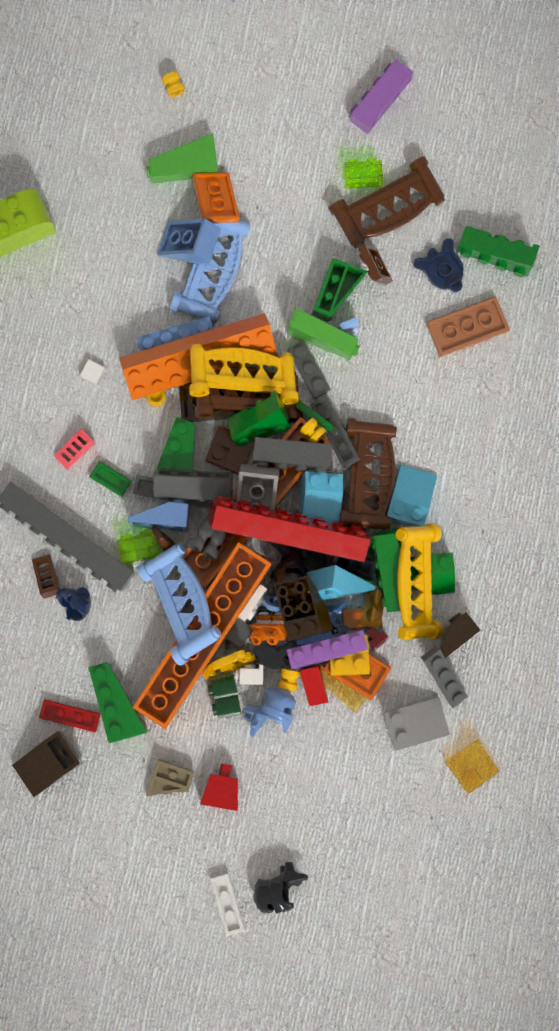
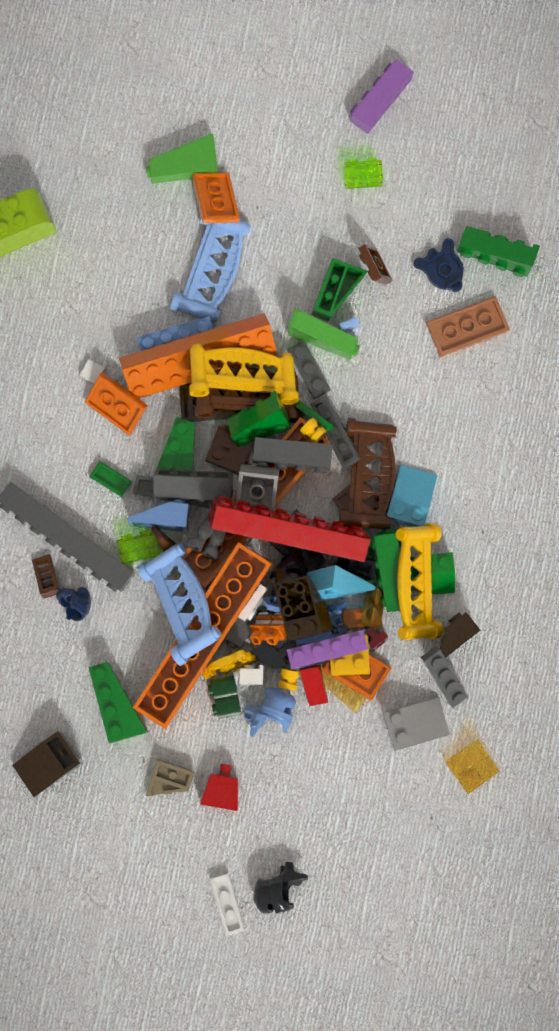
(70, 715): red tile -> none
(75, 439): coral slope -> none
(116, 403): none -> orange tile
(157, 399): yellow tile -> none
(173, 84): yellow wheel -> none
(189, 241): medium blue slope -> none
(321, 495): medium azure slope -> none
(419, 179): reddish brown piece -> none

